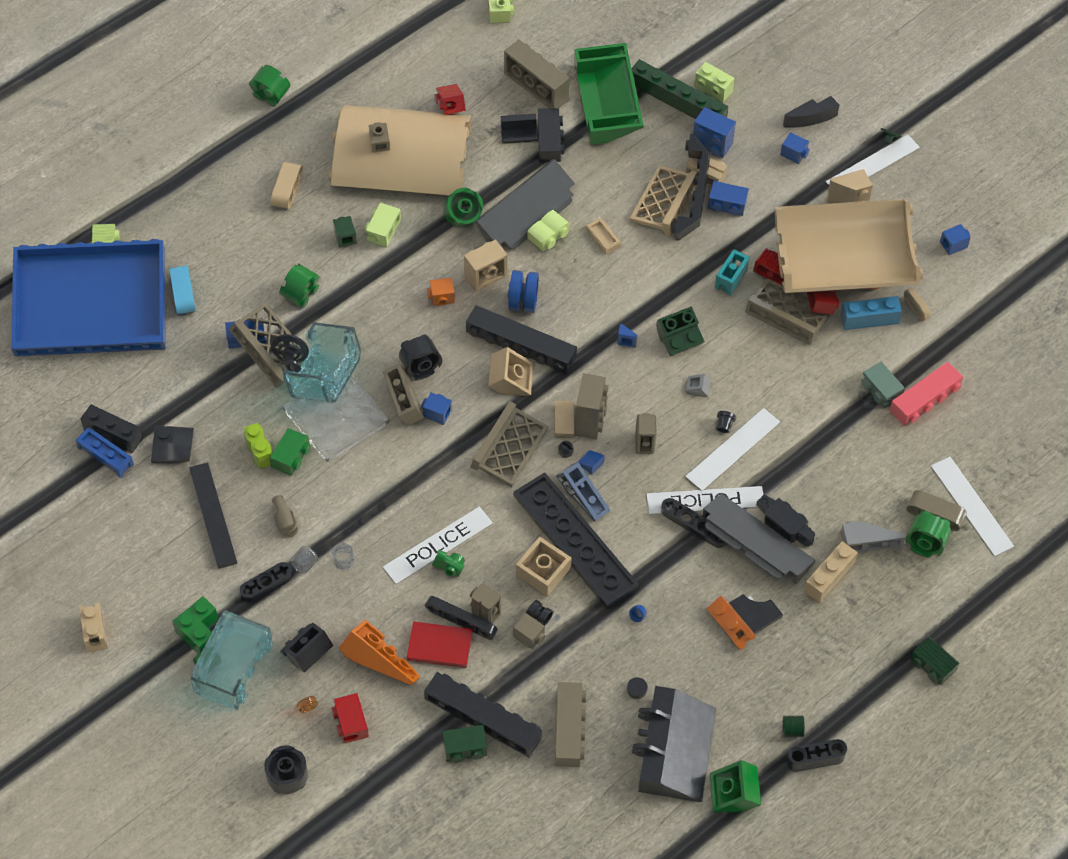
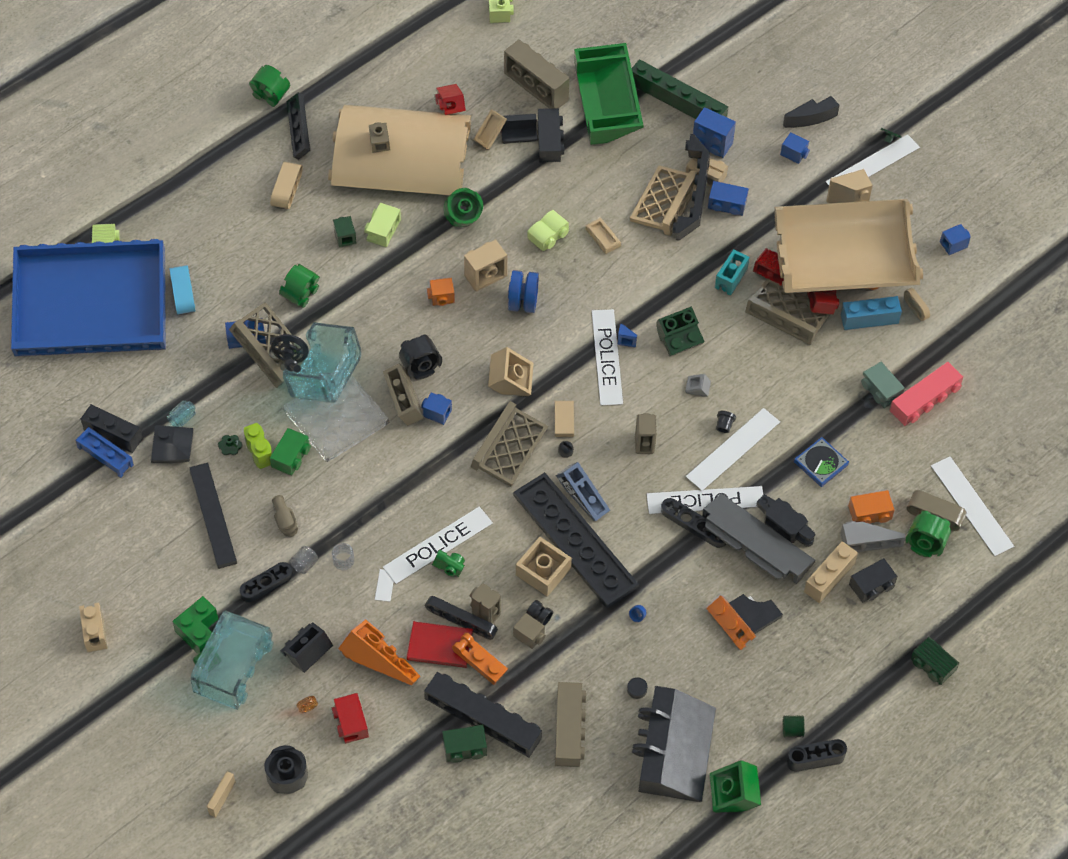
(181, 413): none -> clear light blue brick
(221, 794): none -> tan tile
(230, 445): none -> dark green plant
(298, 126): none -> black plate
(384, 586): none -> white sticker
(479, 659): none -> orange plate
(490, 129): none -> tan tile
(521, 339): black brick -> none
(526, 205): dark grey slope -> none
(591, 406): dark tan brick -> none
(591, 461): blue slope -> none
(607, 357): none -> white sticker
(714, 82): yellowish green brick -> none
(821, 462): none -> tile
(871, 507): none -> orange brick
(873, 580): none -> black brick

